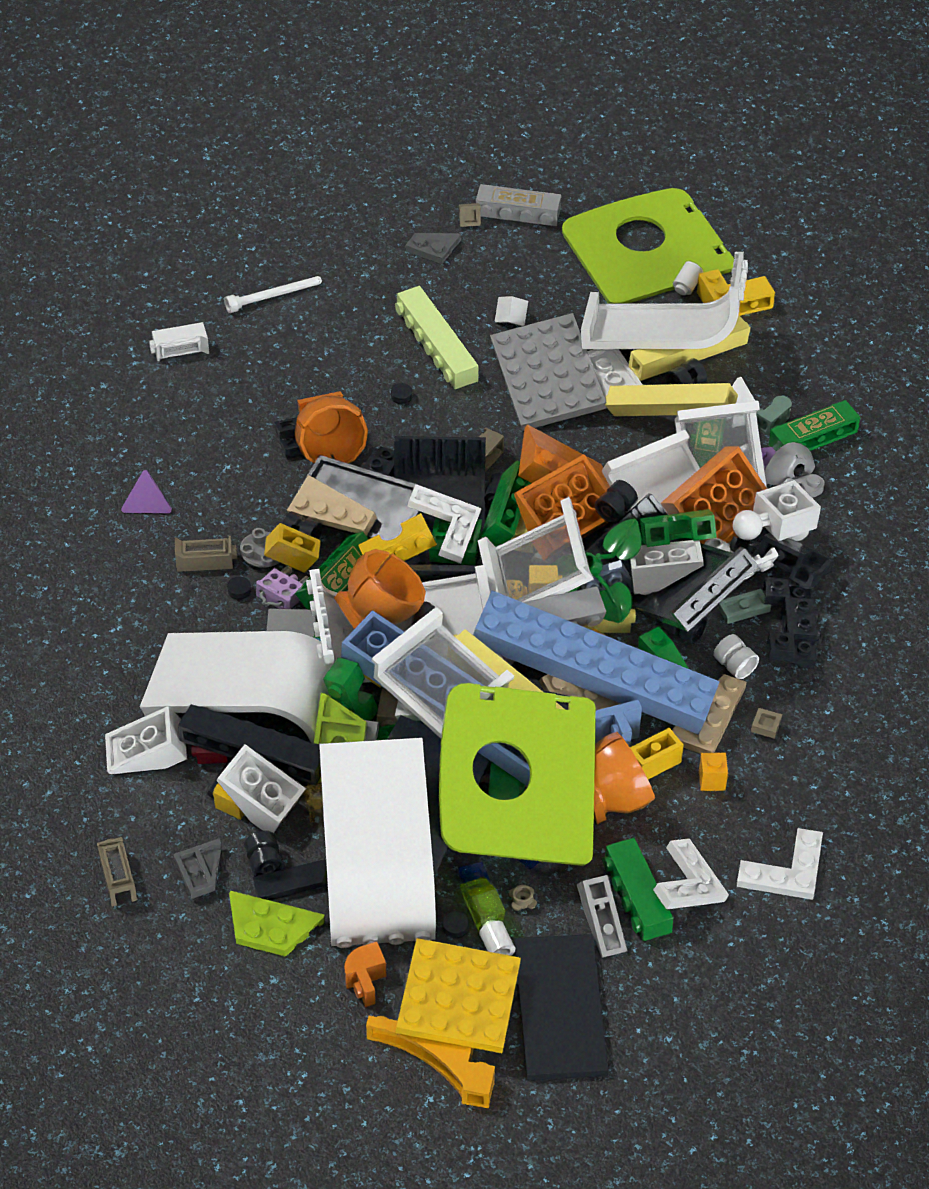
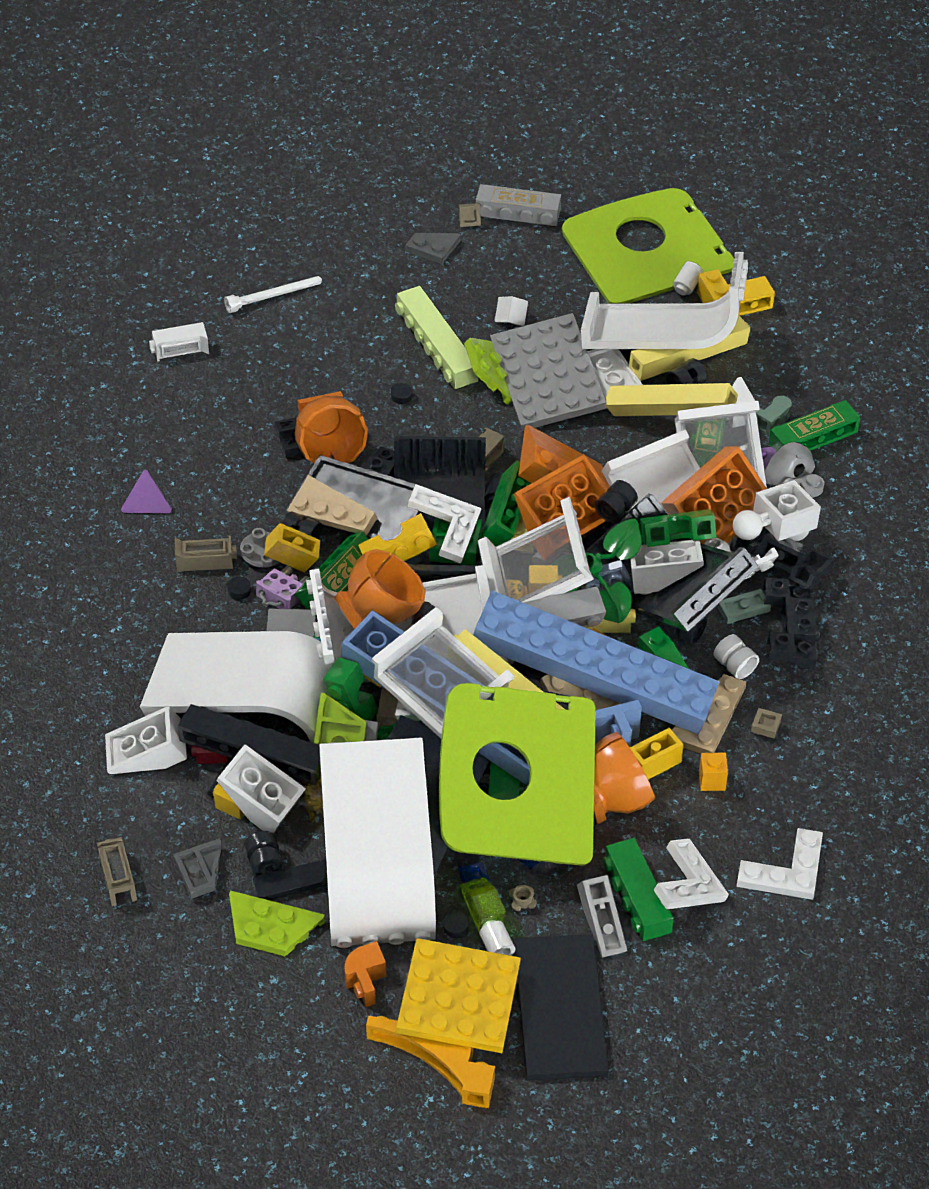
(487, 367): none -> lime wing

